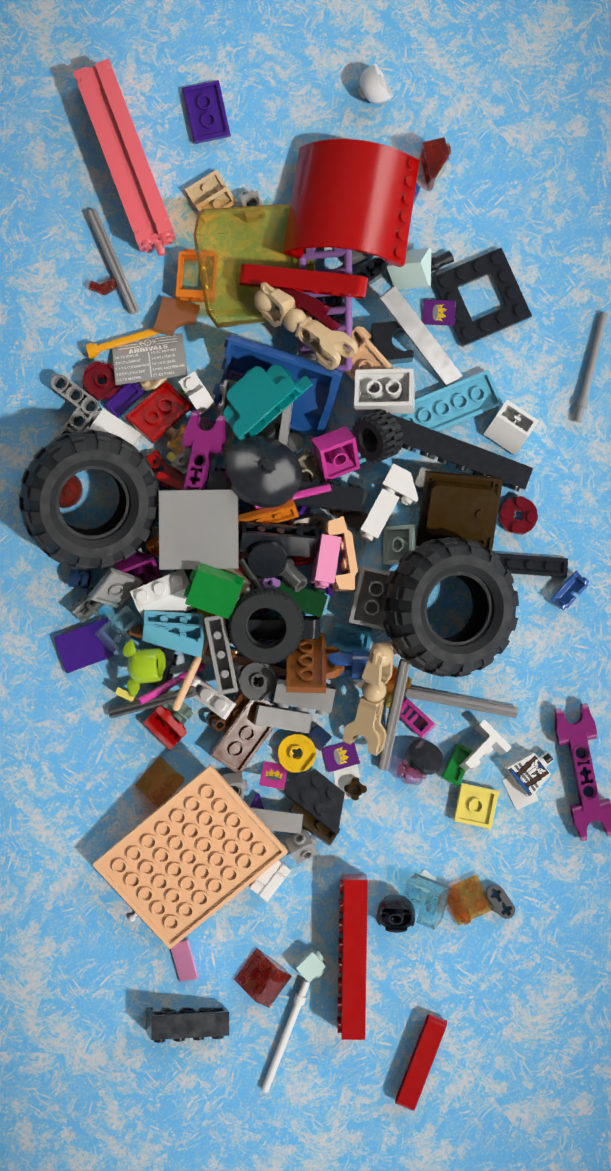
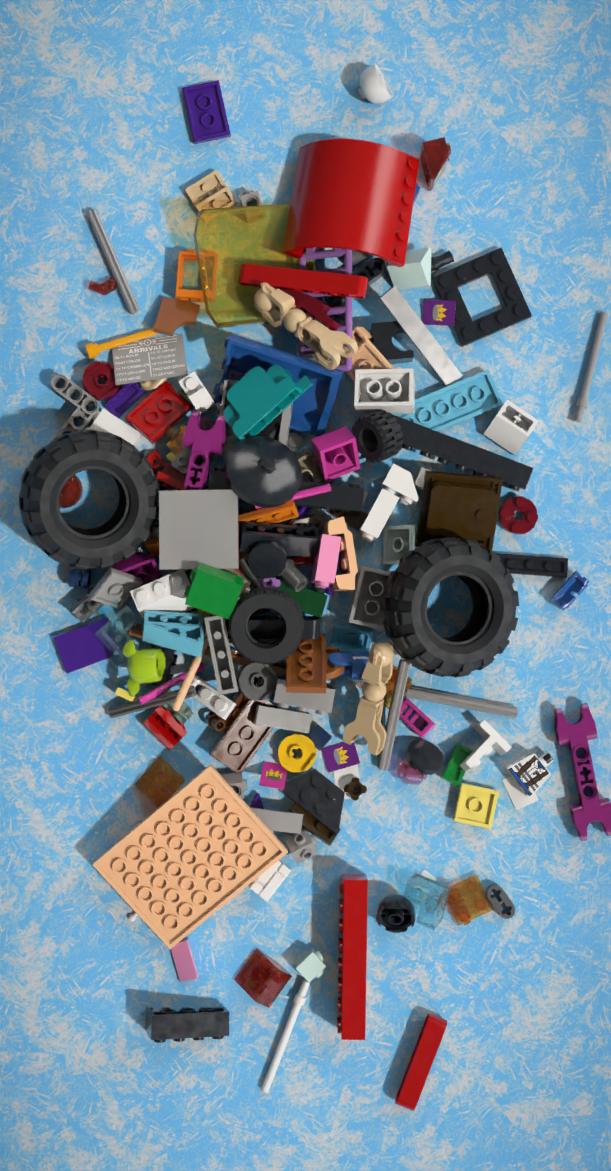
(125, 157): coral brick -> none

